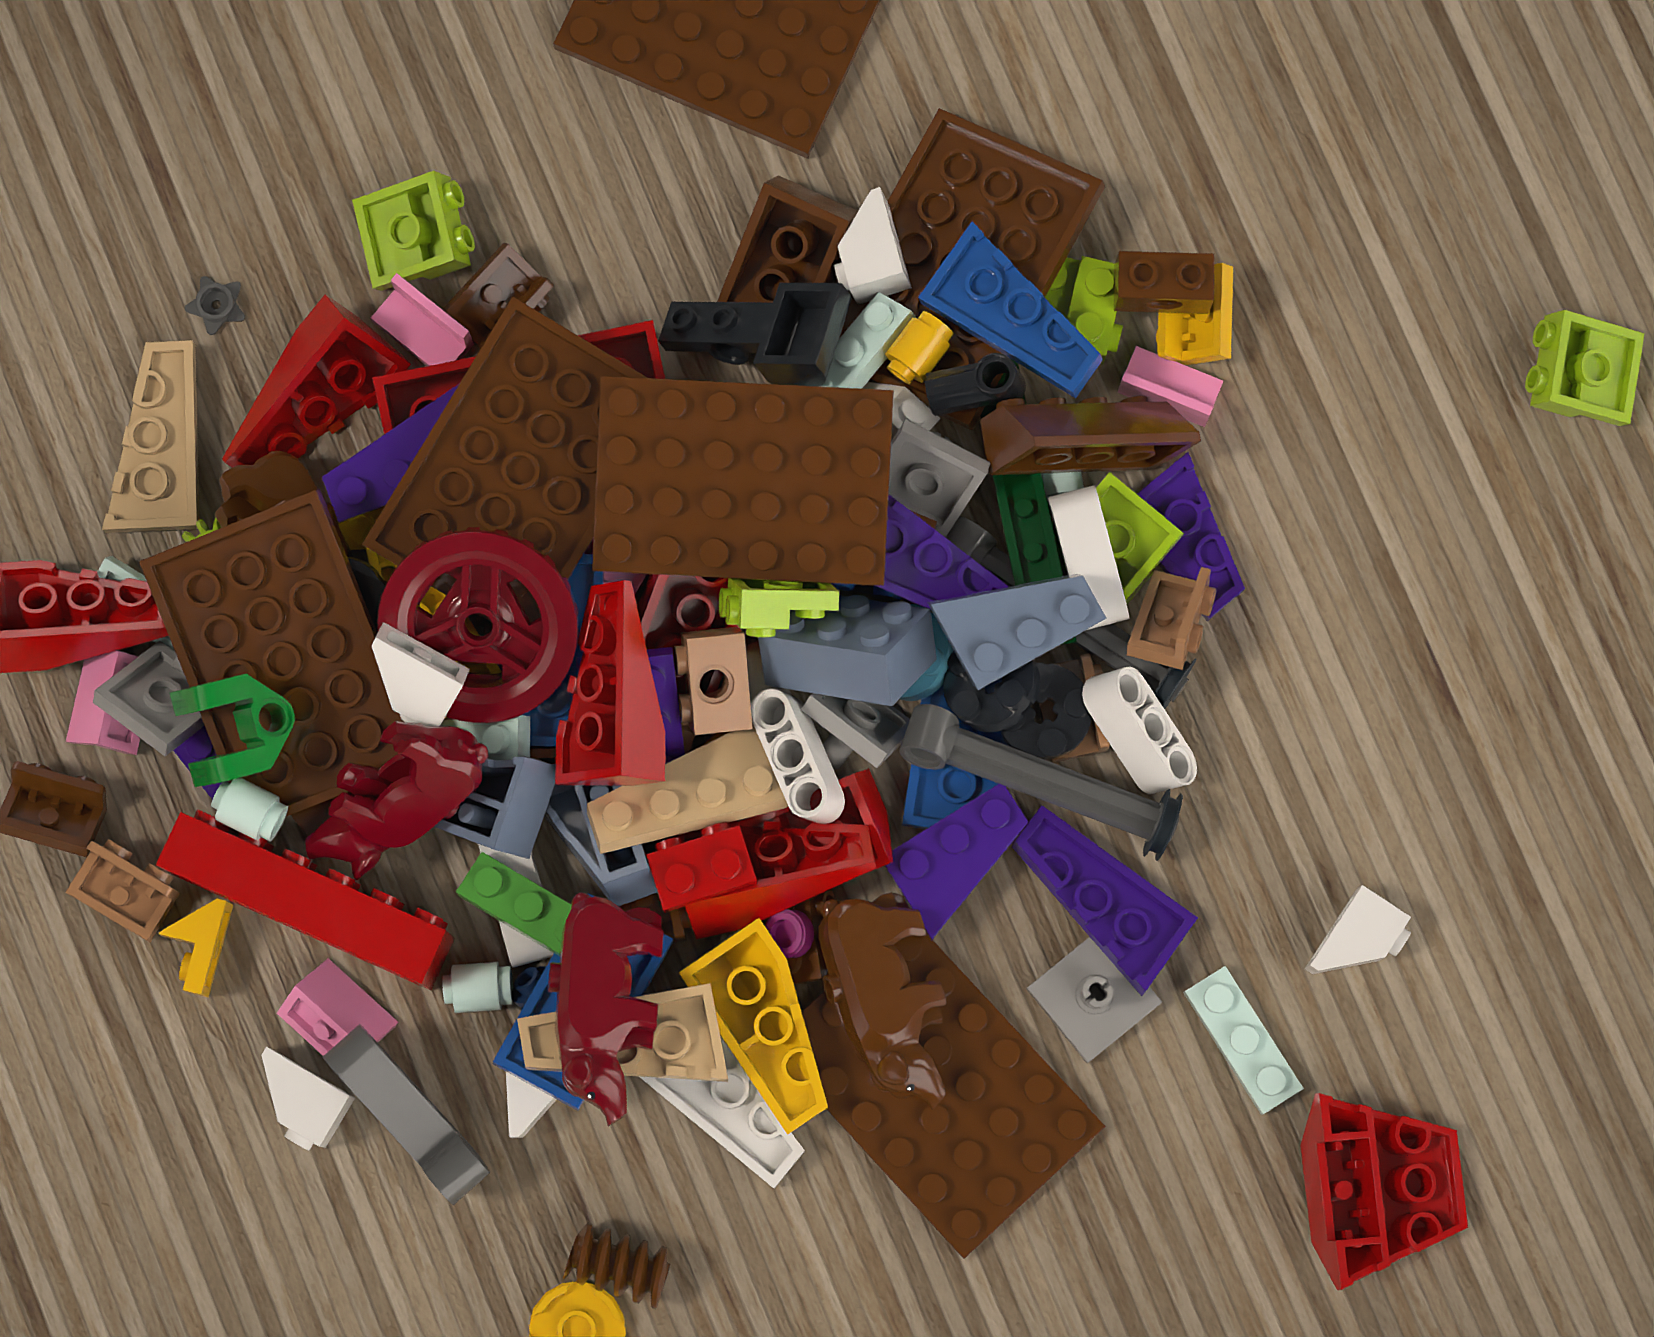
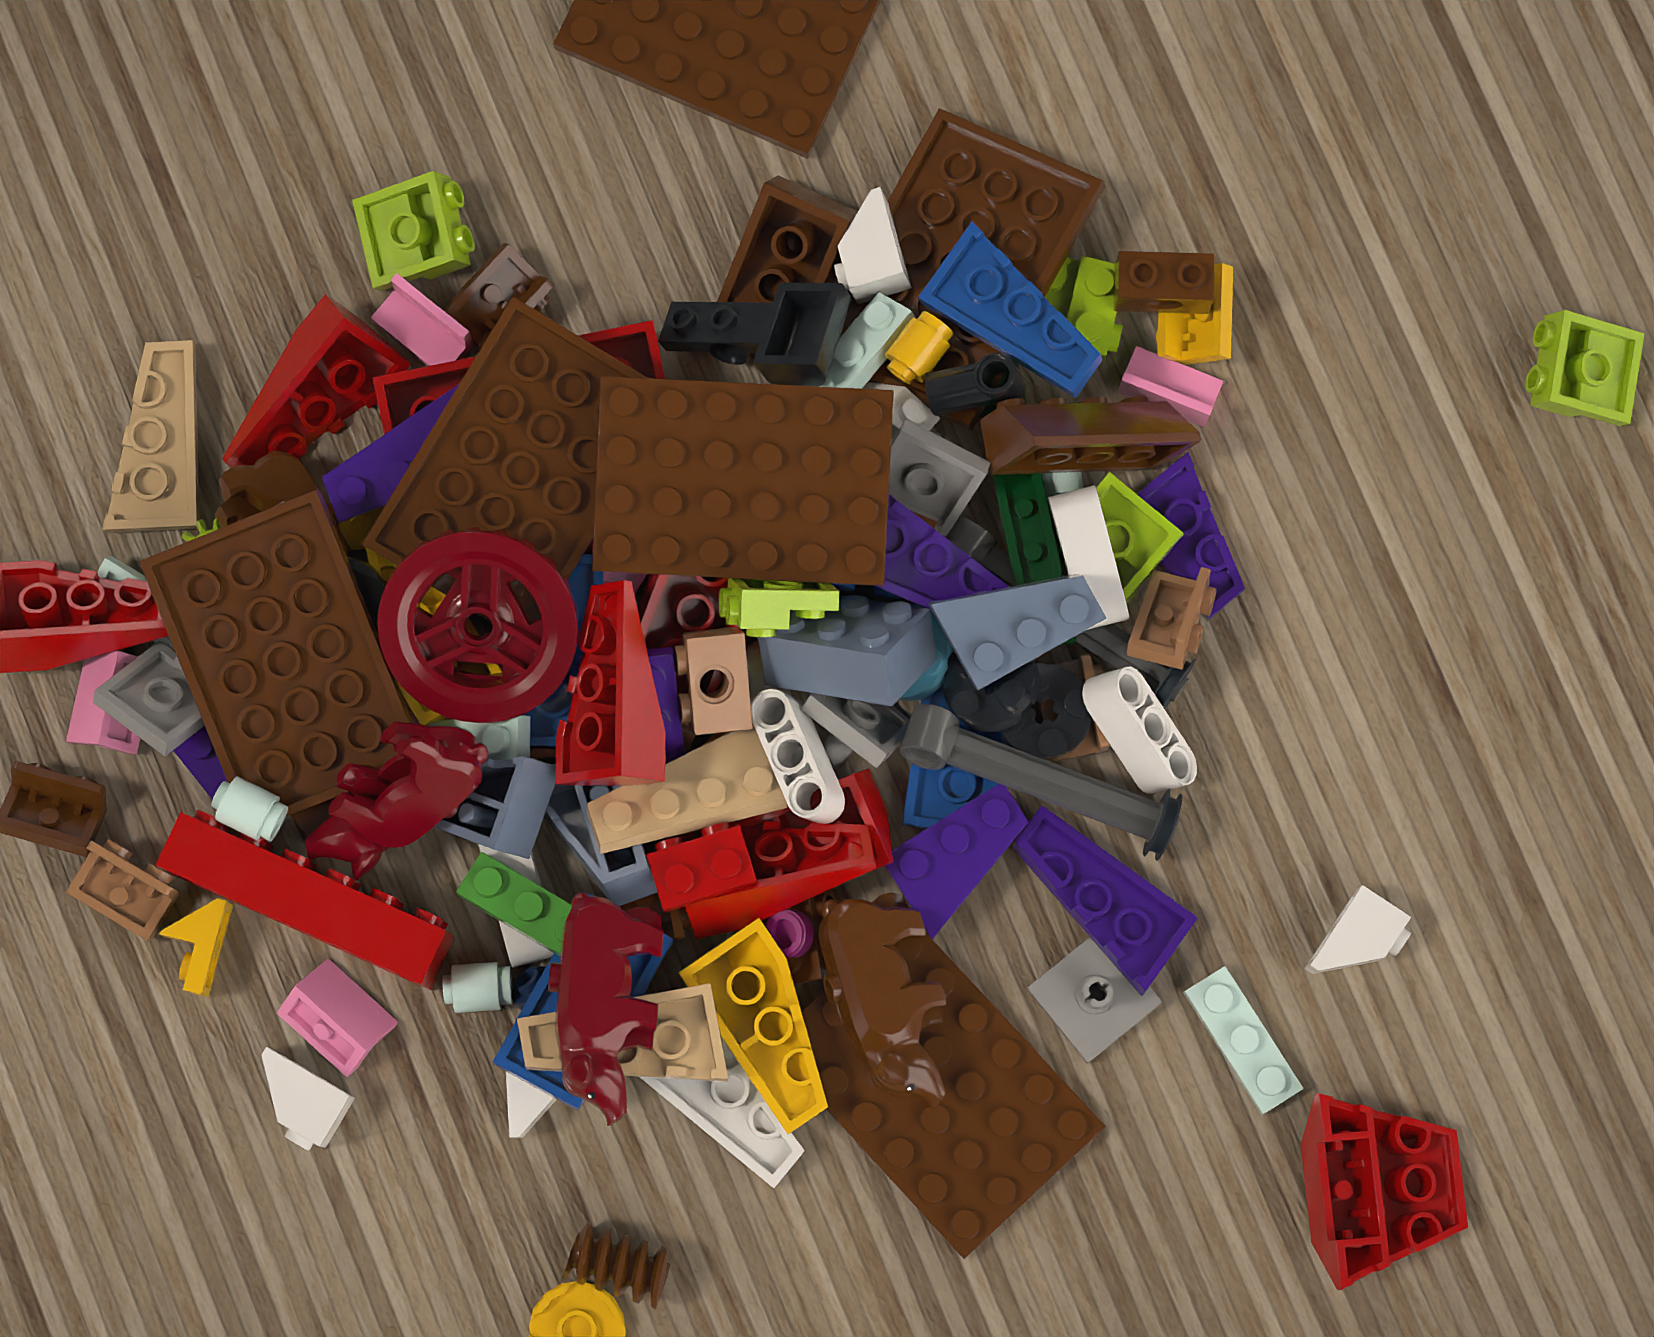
(212, 292): dark grey plate -> none
(261, 744): green piece -> none
(407, 1114): beam -> none
(416, 677): white slope -> none

